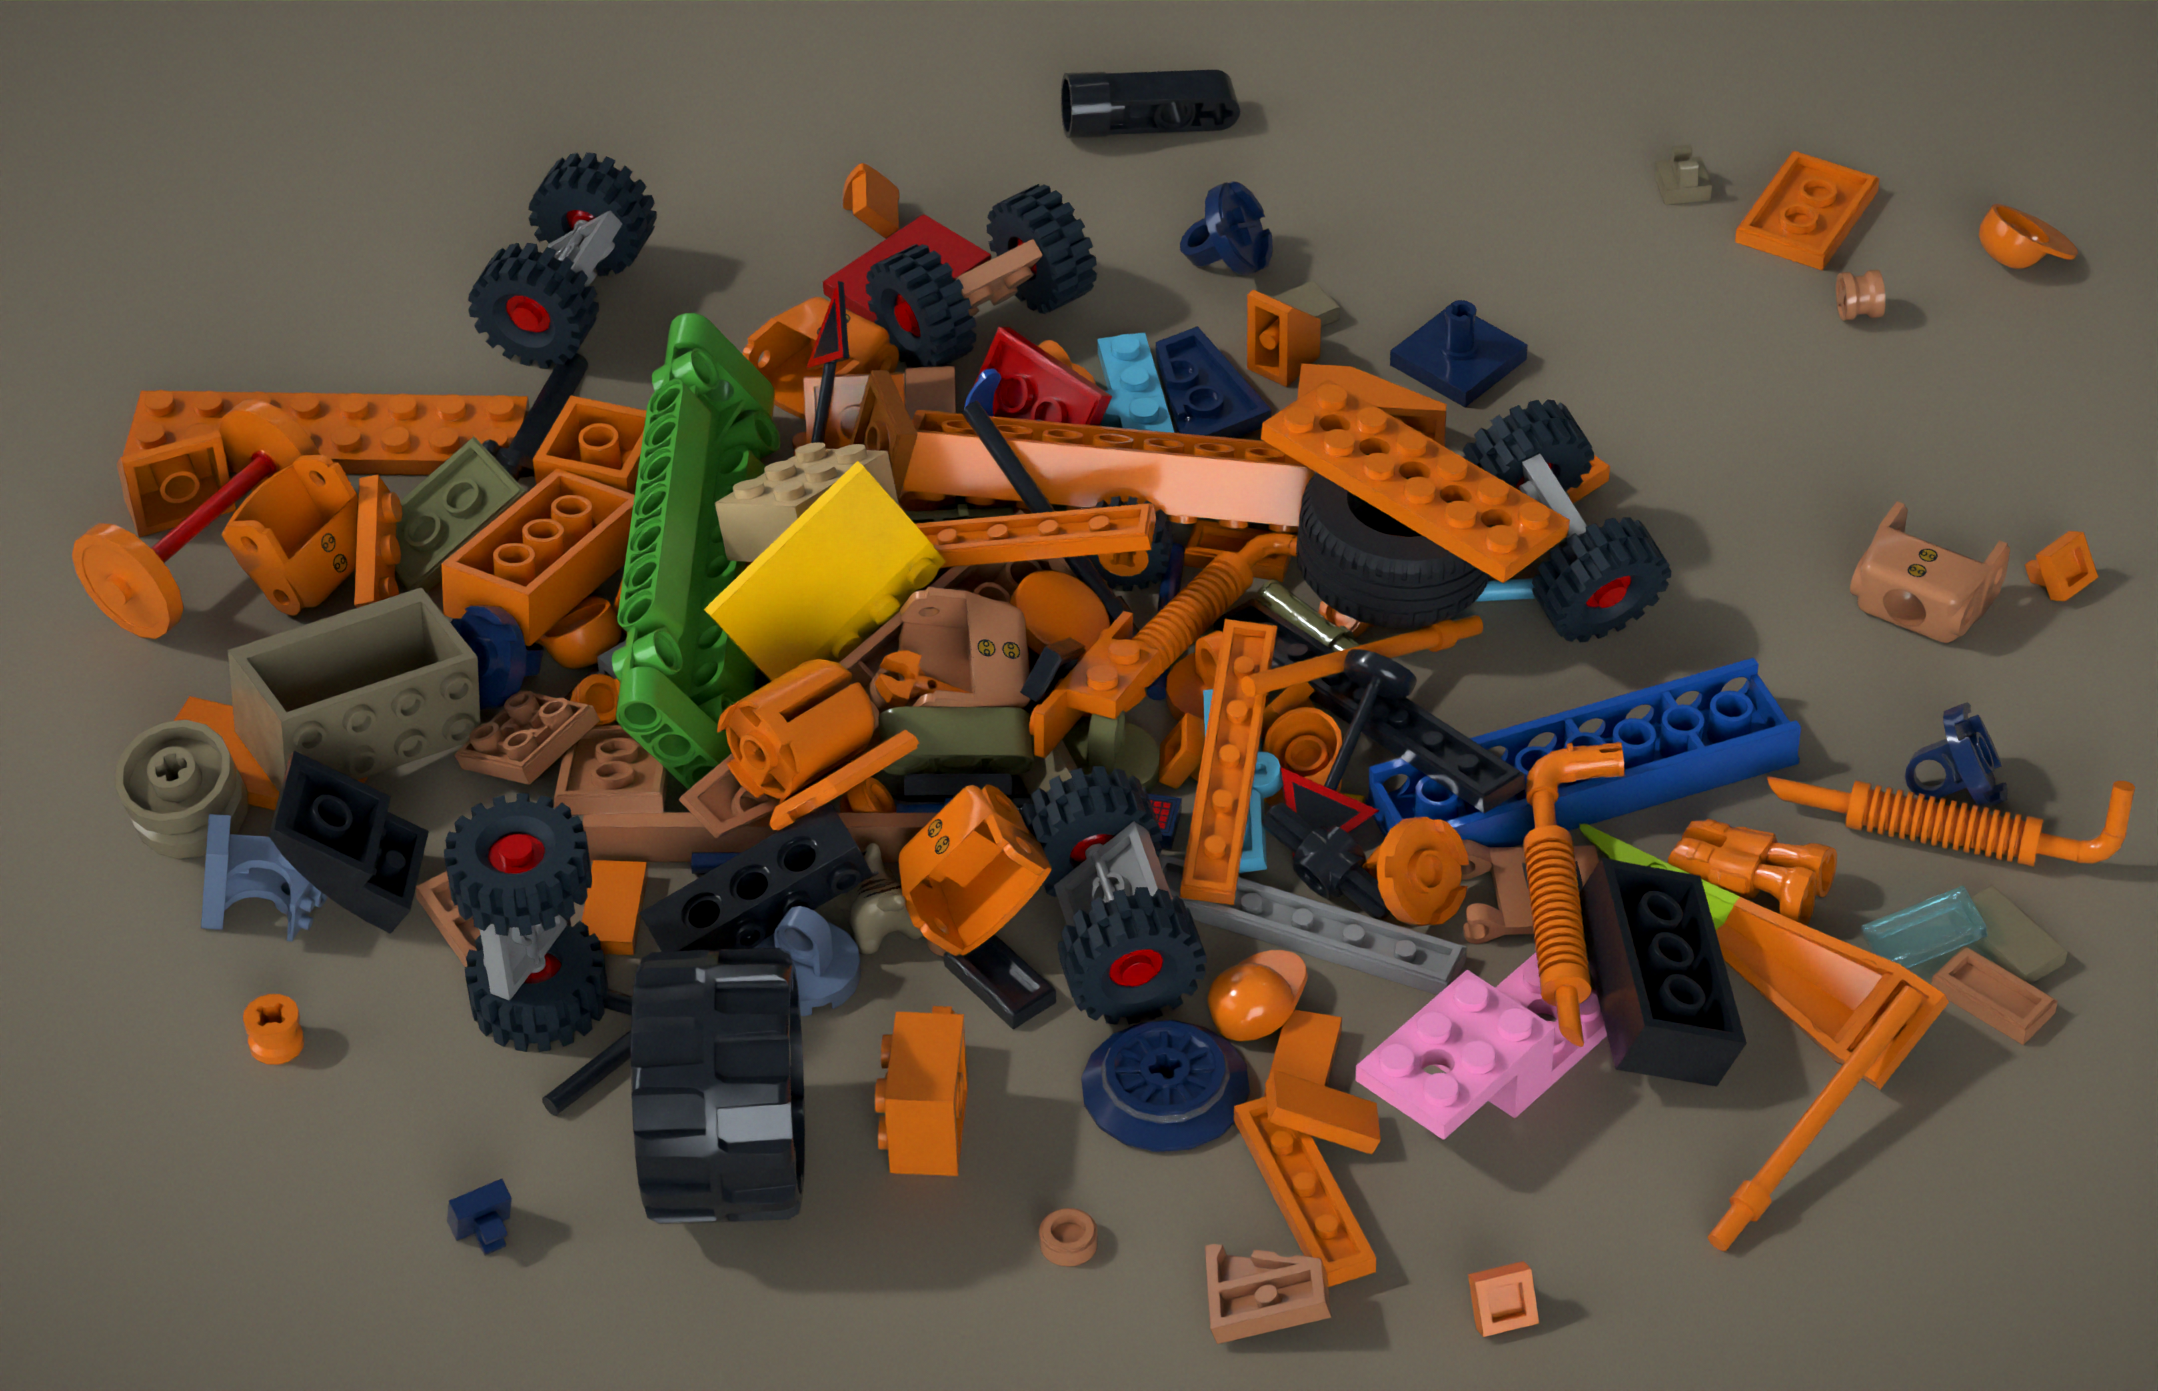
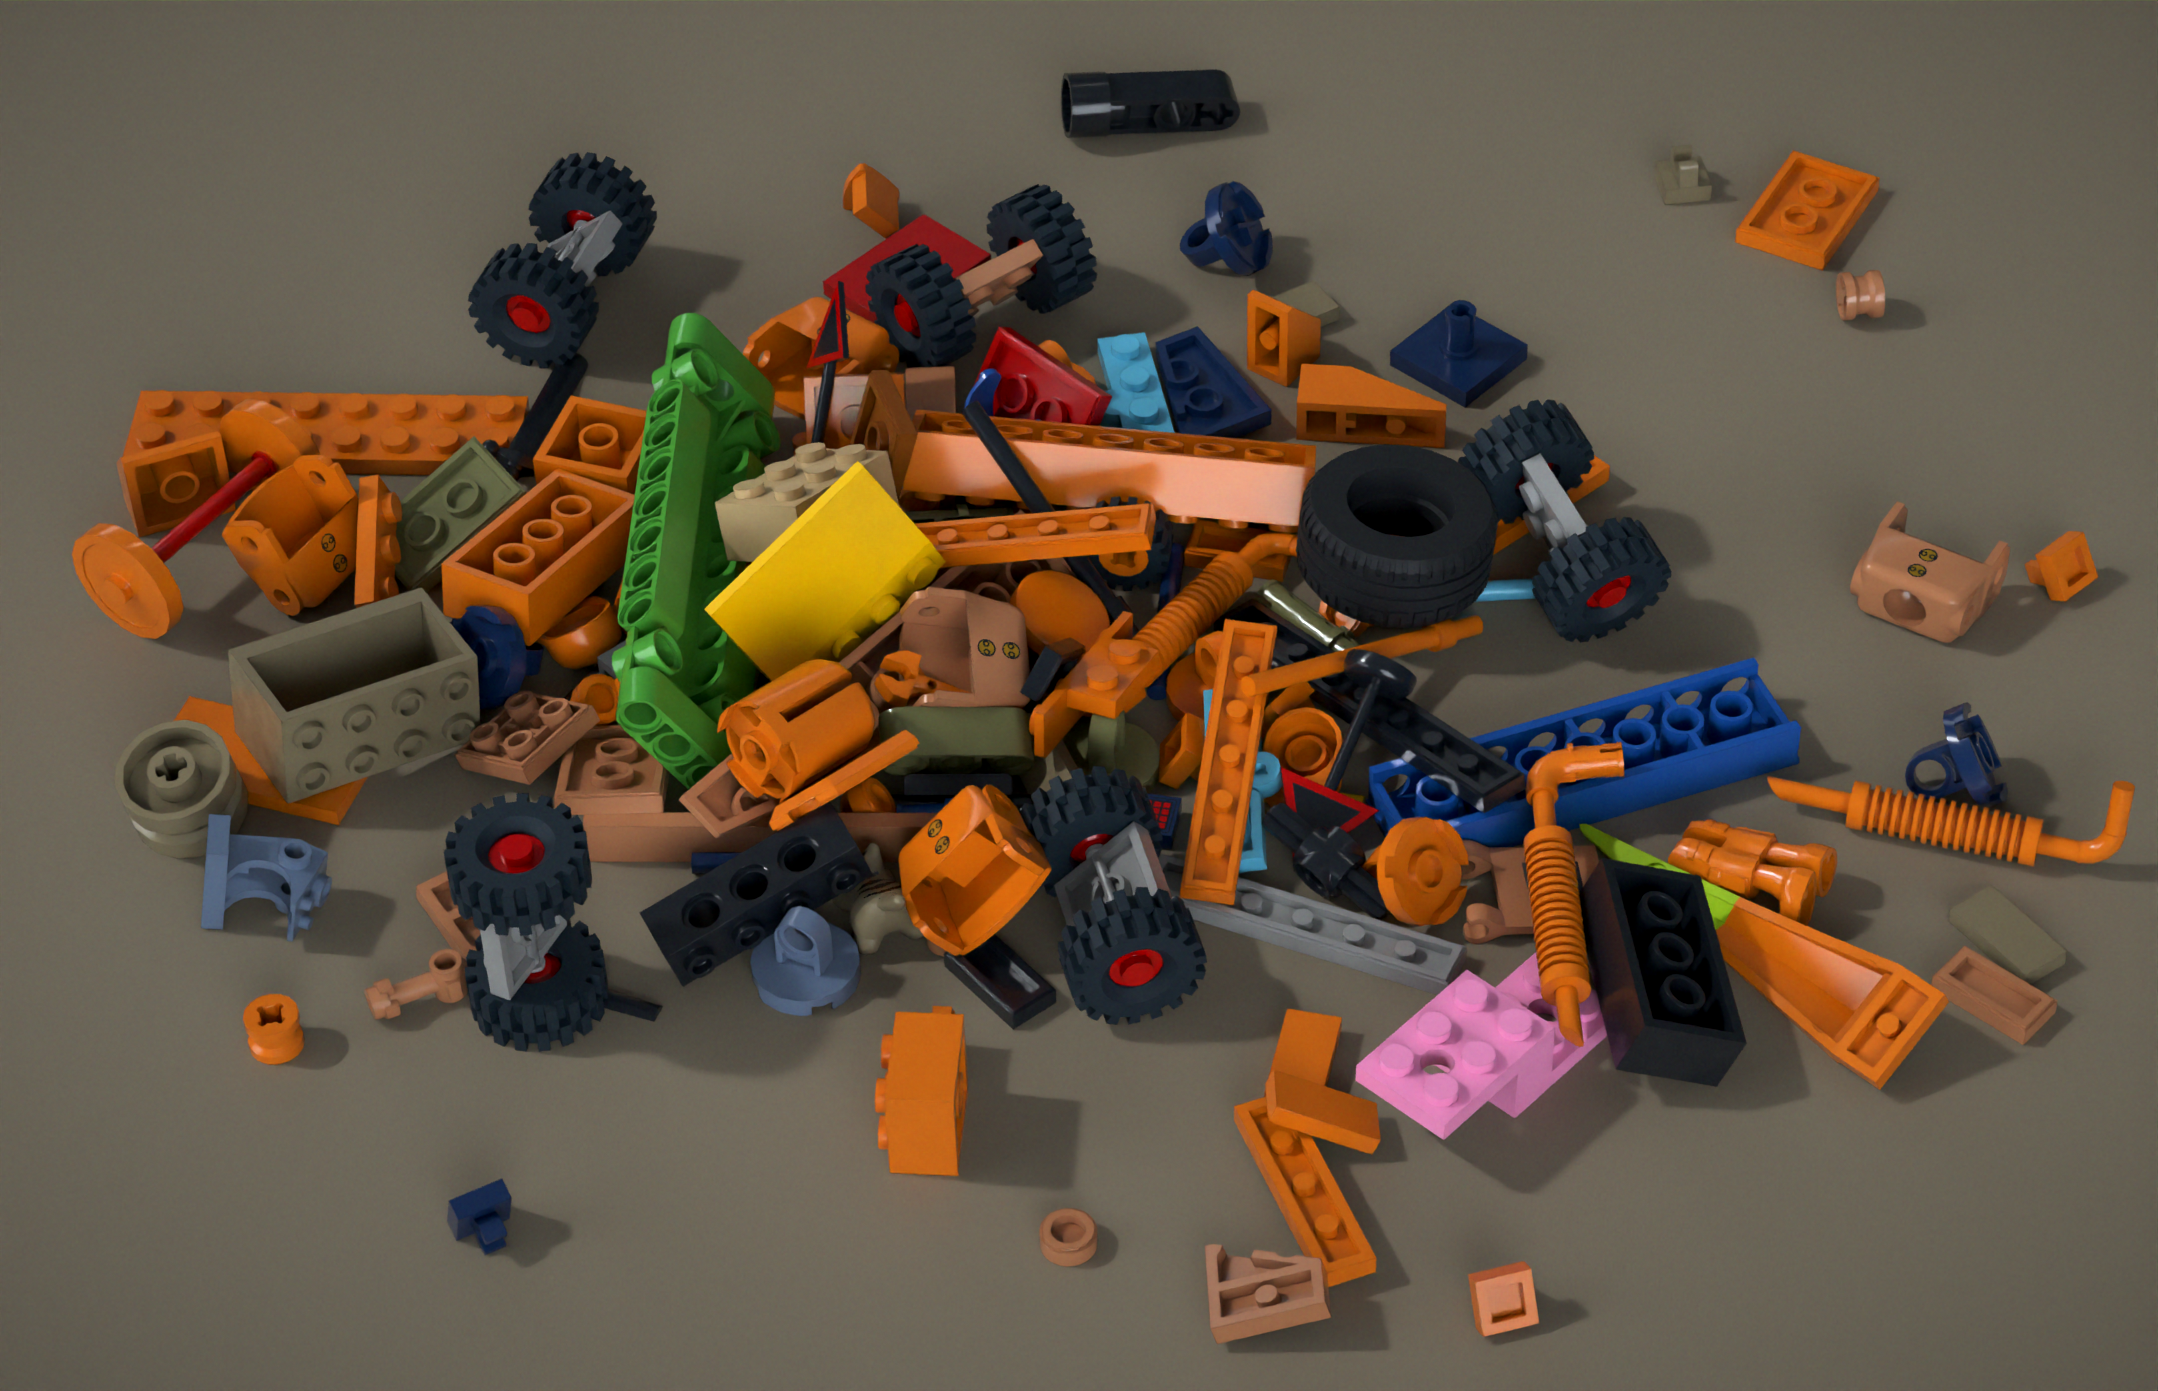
(348, 841): black slope -> none
(444, 979): none -> nougat bar
(588, 1075): black bar -> none
(616, 904): orange tile -> none
(718, 1086): black wheel -> none
(1142, 1109): dark blue piece -> none
(1257, 994): orange cap -> none
(1396, 451): orange plate -> none
(1753, 1196): orange bar -> none
(1926, 929): clear light blue tile -> none
(2020, 238): orange cap -> none

